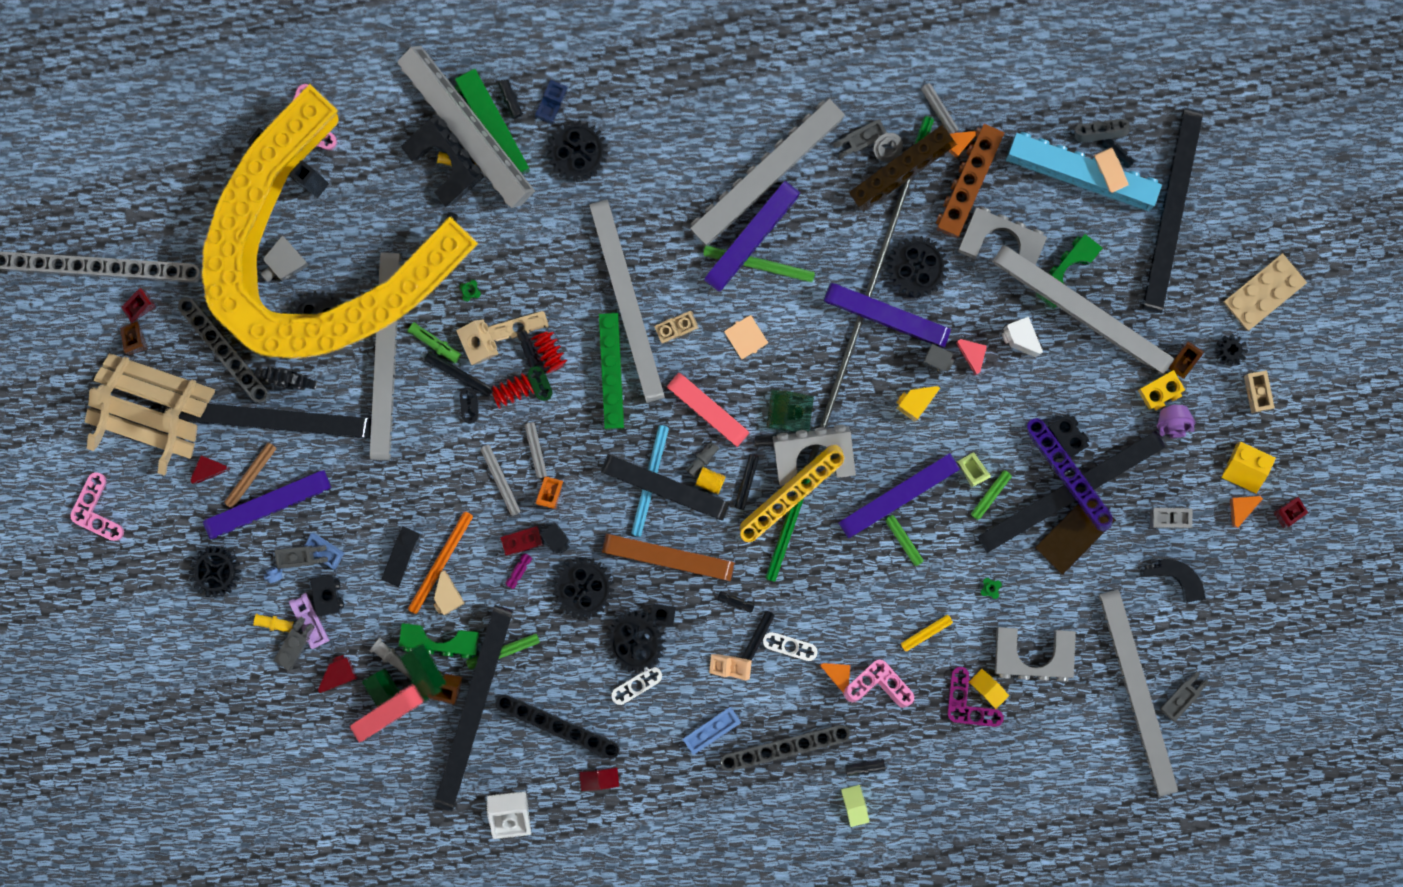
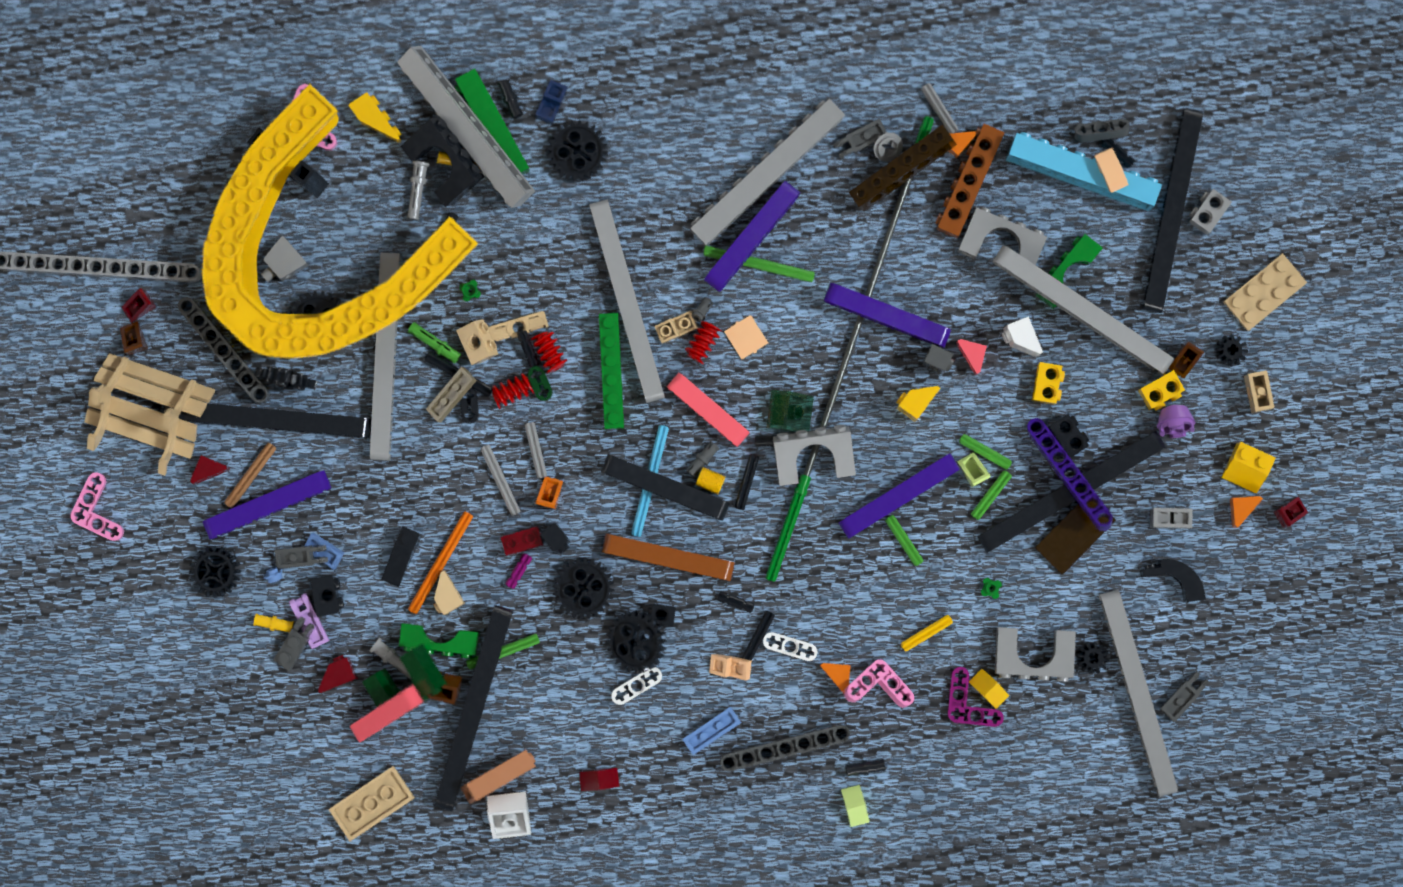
(369, 115): none -> yellow slope
(371, 803): none -> tan plate
(417, 180): none -> light grey pin
(451, 394): none -> dark tan plate
(498, 776): none -> nougat slope
(548, 726): black beam -> none
(699, 313): none -> dark grey pin
(702, 341): none -> red piece
(794, 484): yellow beam -> none
(901, 260): black gear -> none
(985, 451): none -> bright green axle
(1043, 382): none -> yellow brick
(1099, 657): none -> black gear
(1213, 214): none -> light grey brick

